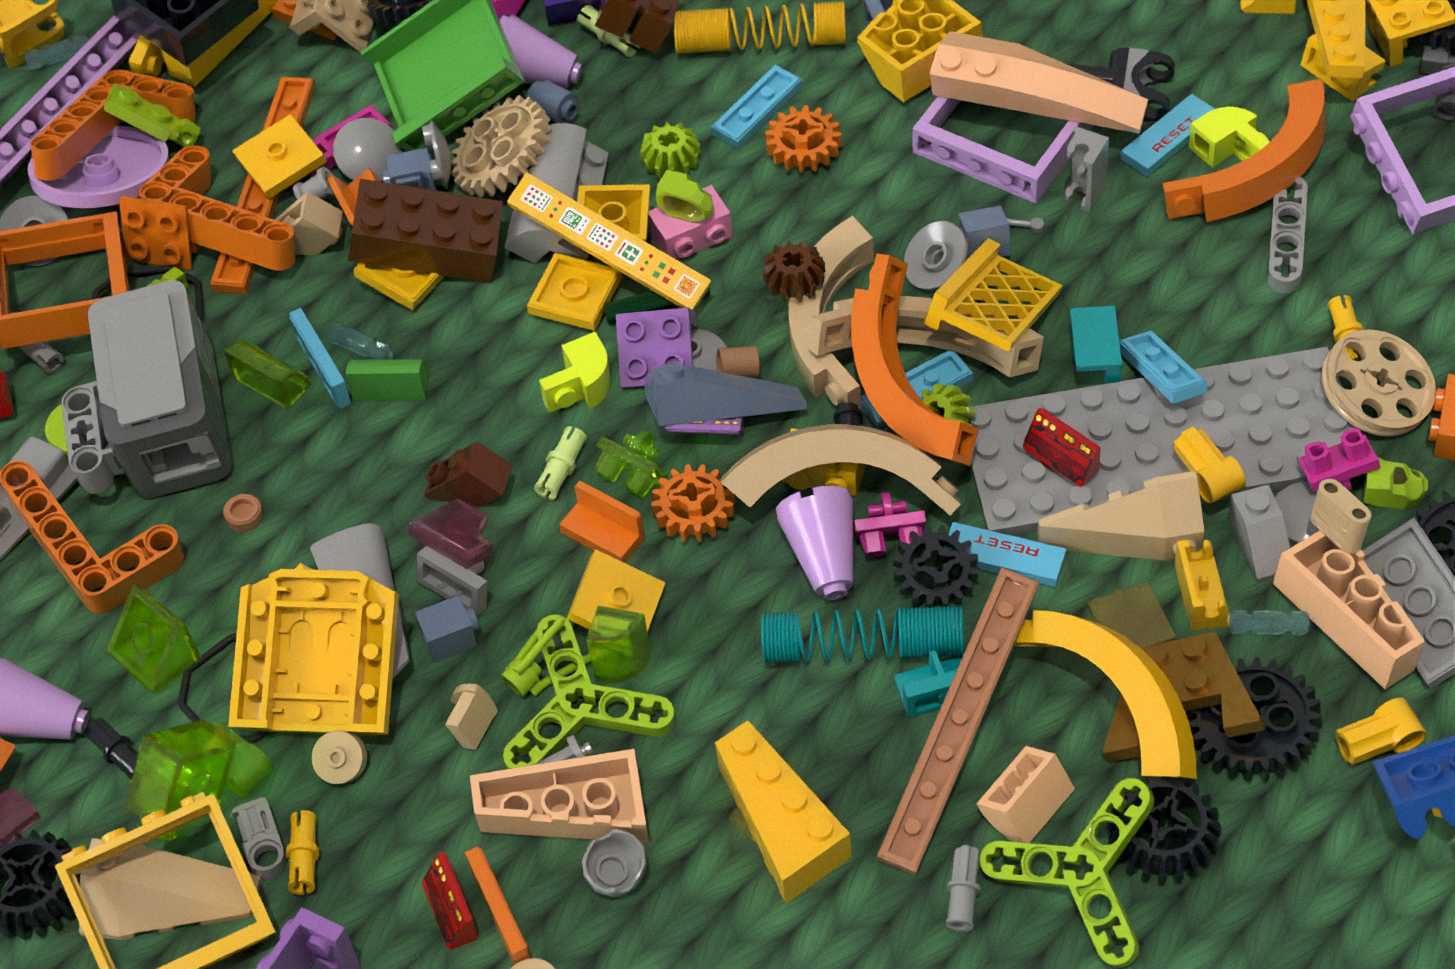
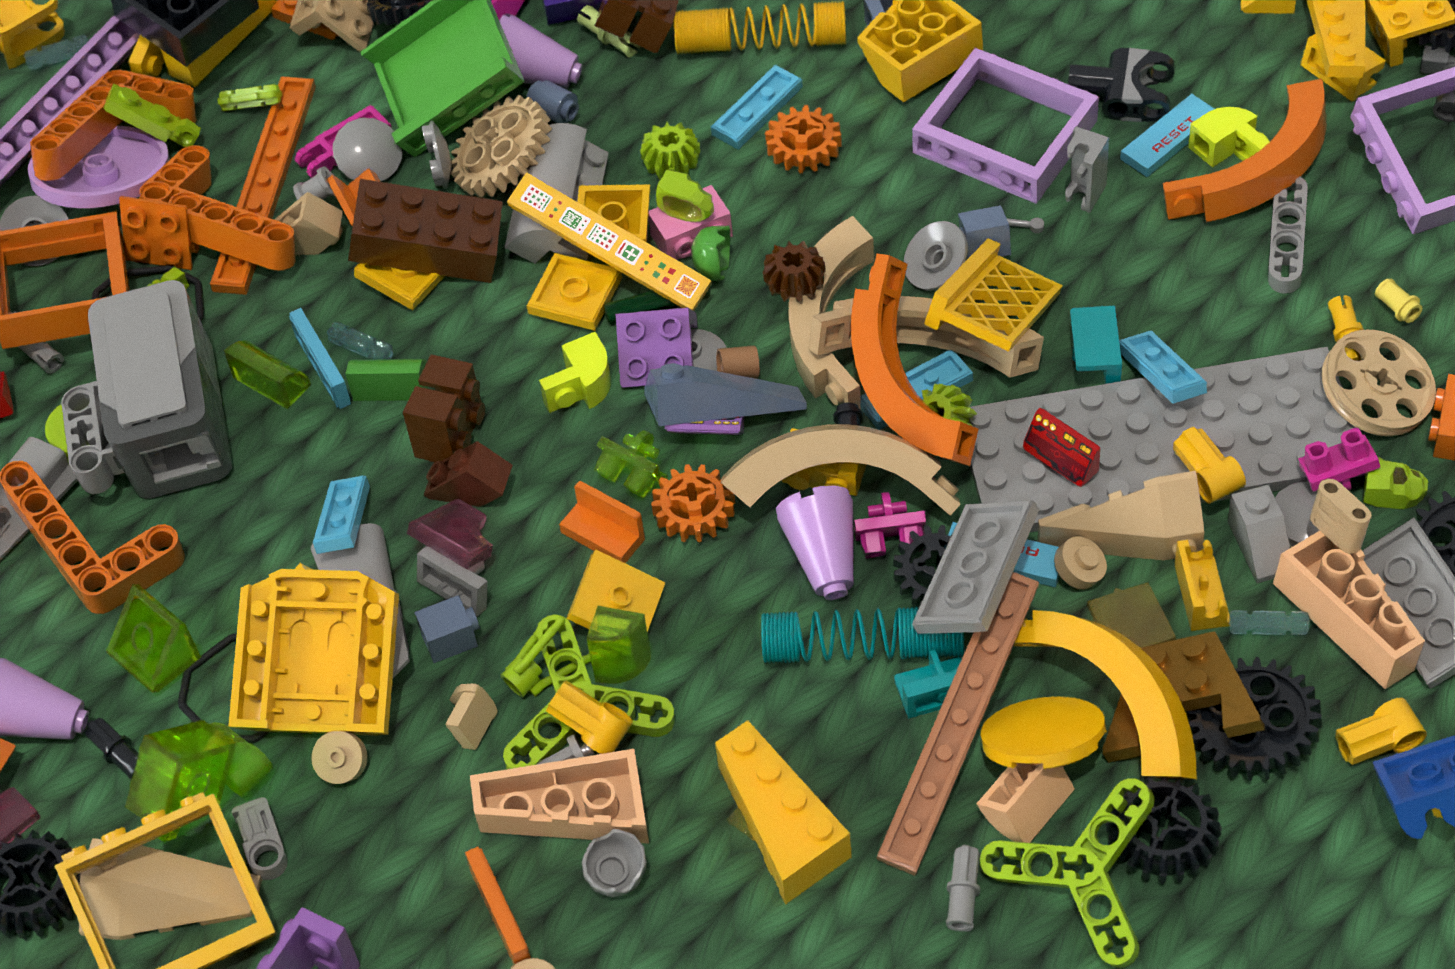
(243, 513): nougat tile -> none
(249, 97): none -> lime axle
(279, 156): yellow plate -> none
(302, 852): yellow pin -> none
(341, 514): none -> medium azure tile
(410, 169): sand blue window -> none
(443, 418): none -> reddish brown piece
(448, 903): slope -> none
(560, 463): yellowish green pin -> none
(599, 723): none -> yellow piece
(711, 251): none -> bright green hair
(975, 567): none -> light grey tile
(1029, 82): light nougat wedge -> none
(1043, 731): none -> yellow tile
(1080, 562): none -> tan wheel
(1406, 307): none -> light yellow pin

